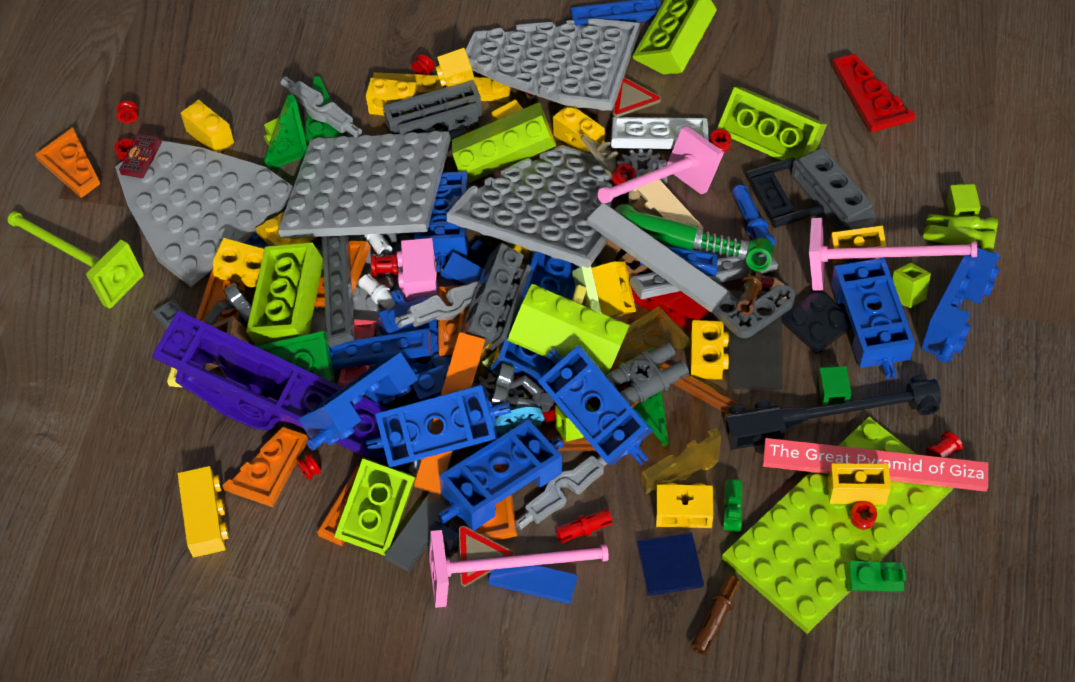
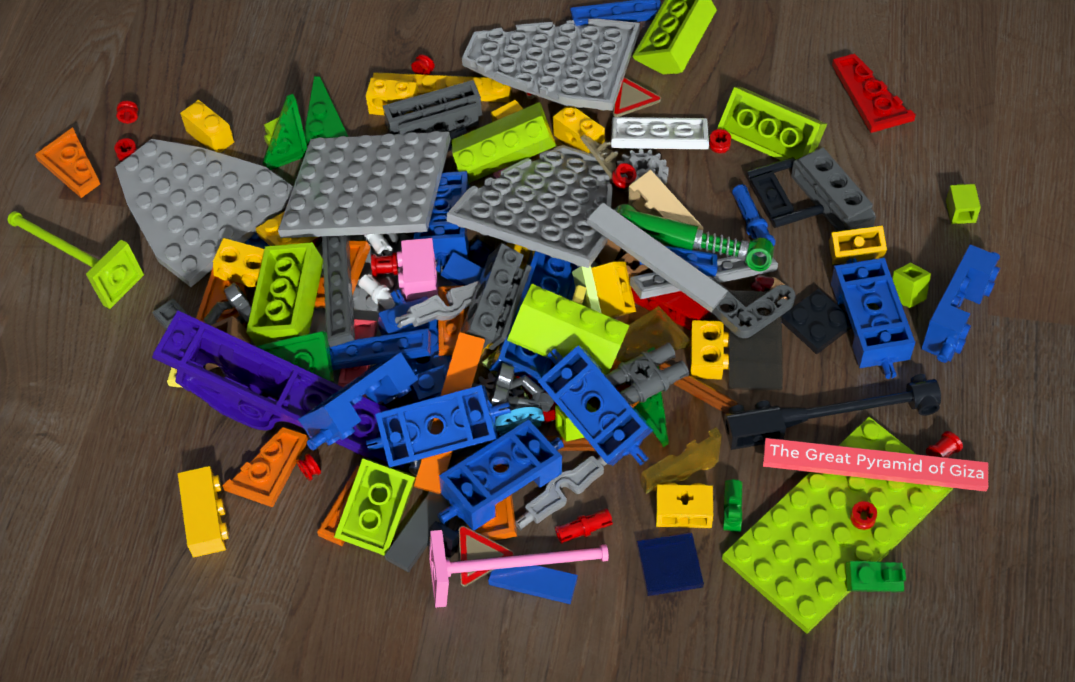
(140, 156): tile -> none
(328, 113): light grey piece -> none
(454, 68): yellow brick -> none
(691, 160): bright pink tile -> none
(715, 615): reddish brown axle -> none
(750, 287): reddish brown axle -> none
(820, 254): bright pink tile -> none
(833, 385): green brick -> none
(858, 483): yellow brick -> none
(961, 230): lime piece -> none

